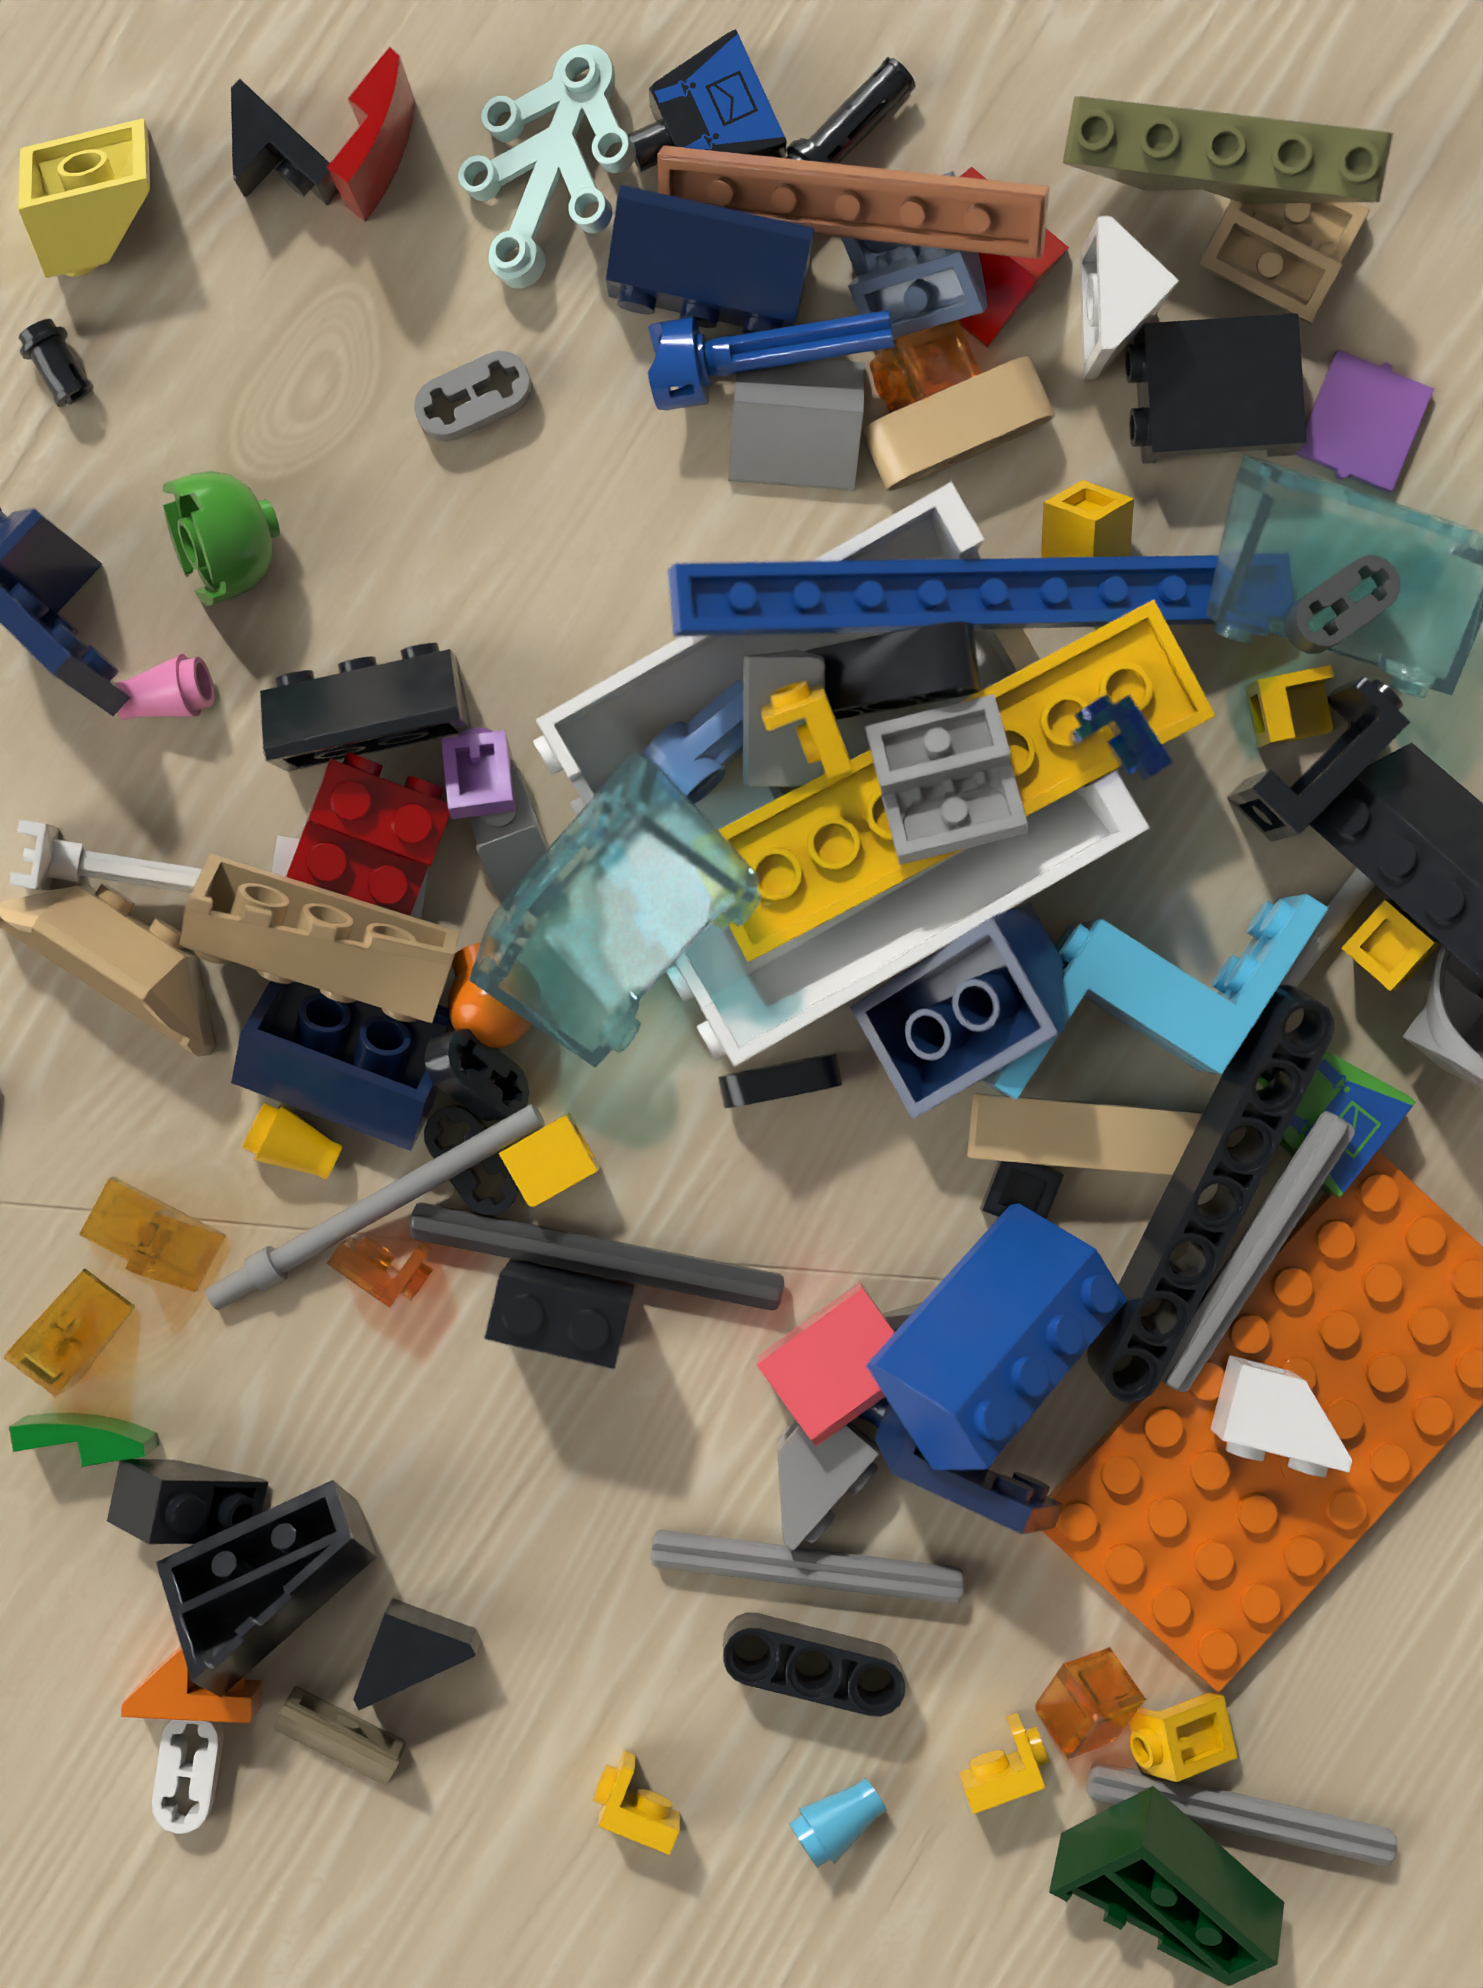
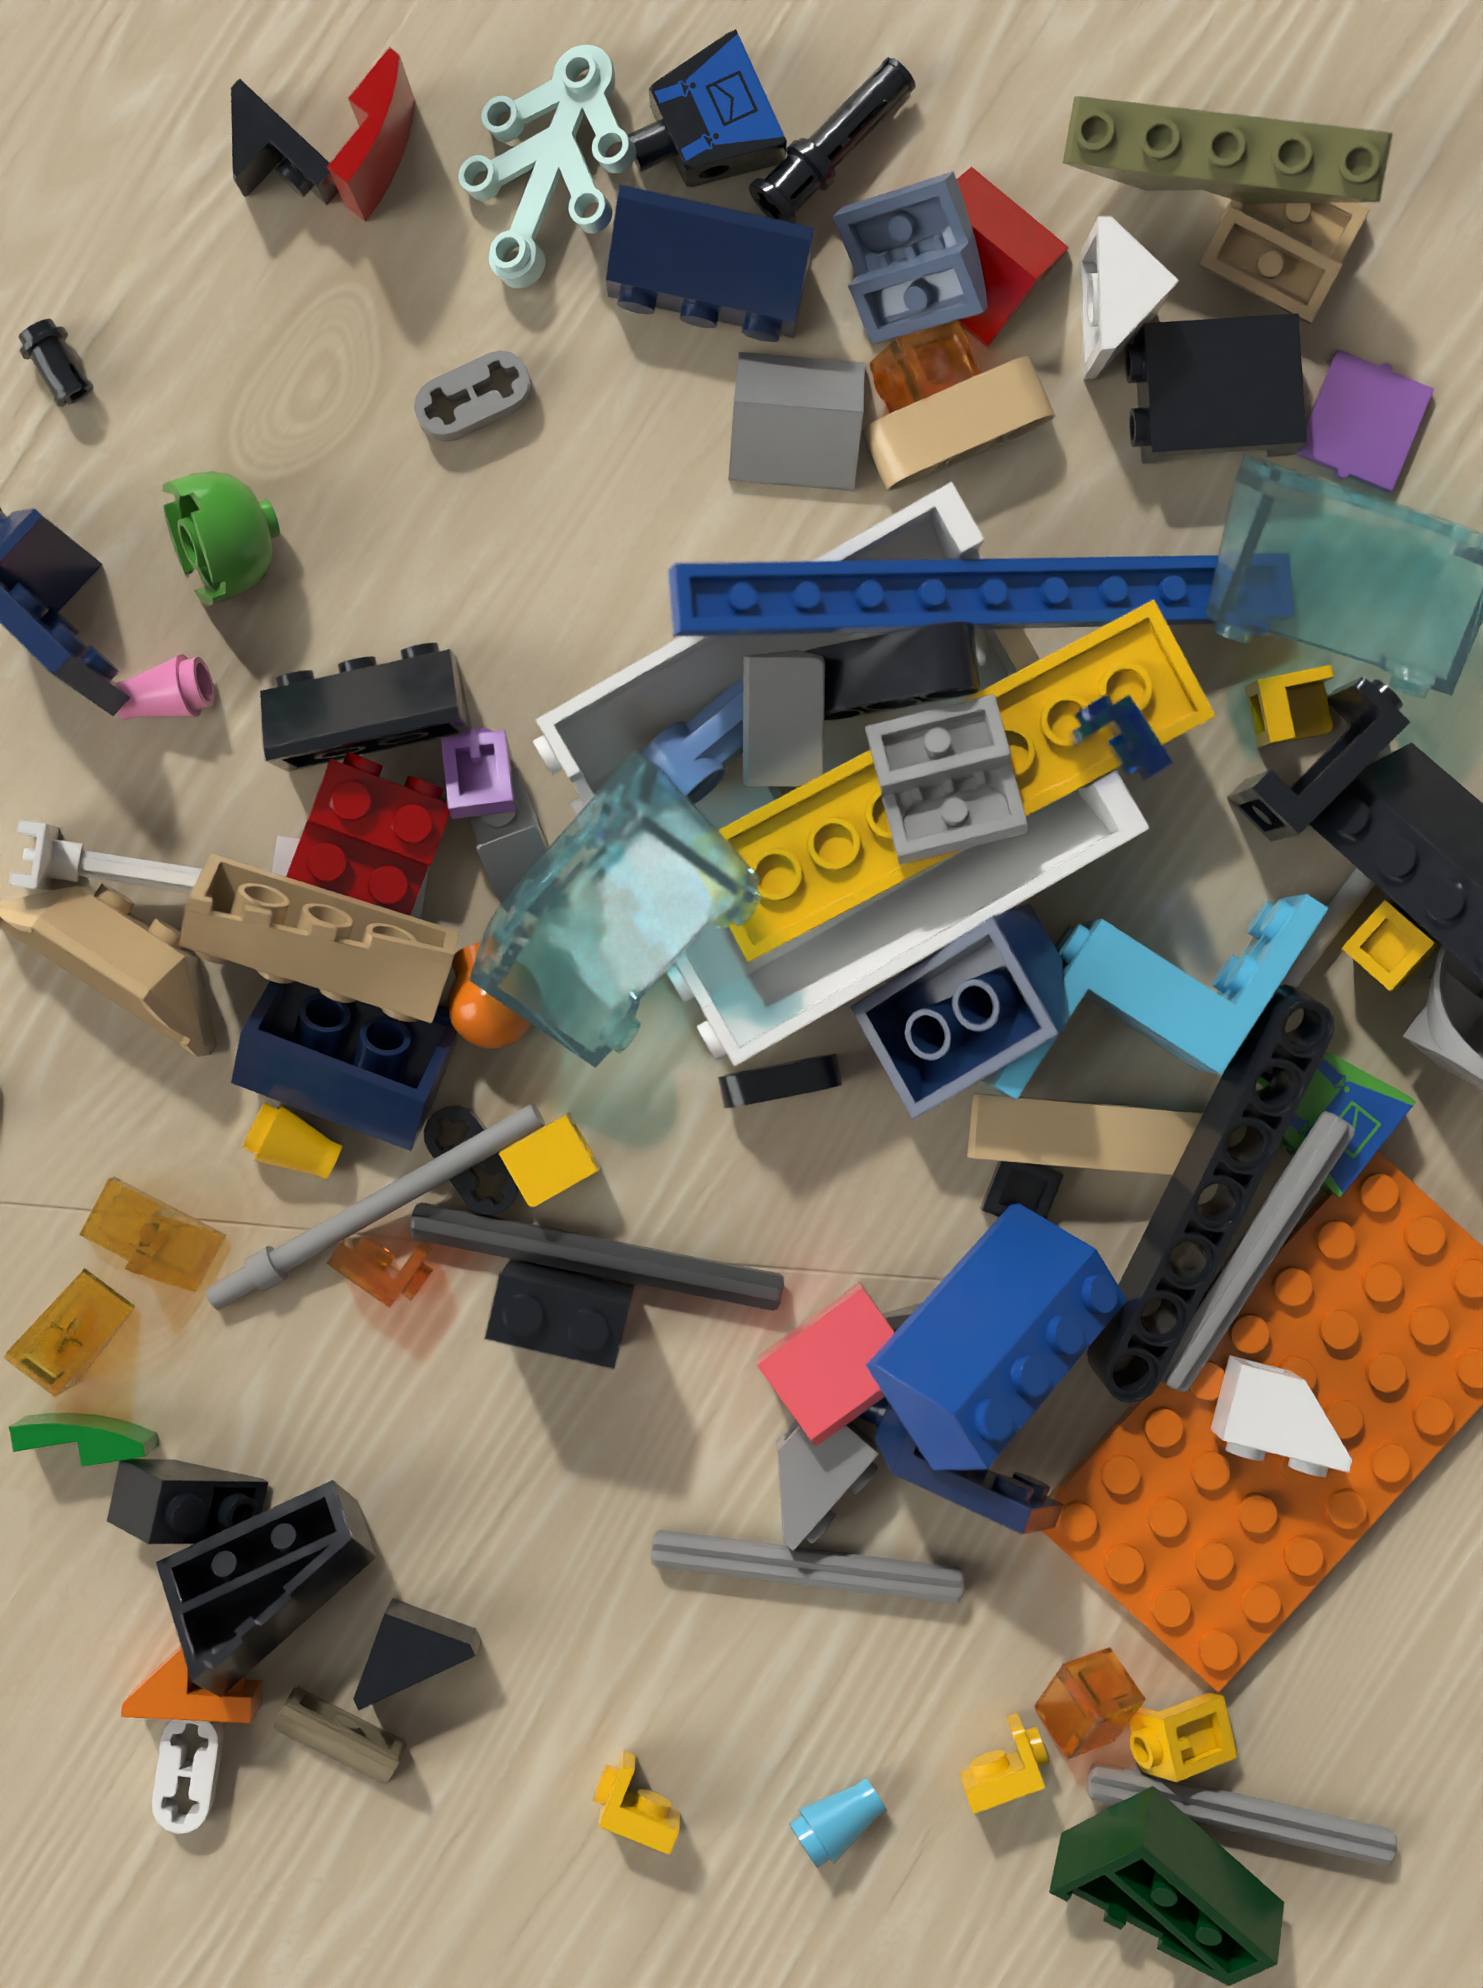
(83, 195): light yellow slope -> none
(474, 1084): black beam -> none
(691, 361): blue piece -> none
(820, 734): yellow bracket -> none
(835, 1686): black beam -> none
(865, 200): nougat tile -> none
(1087, 523): yellow panel -> none
(1349, 615): dark grey beam -> none

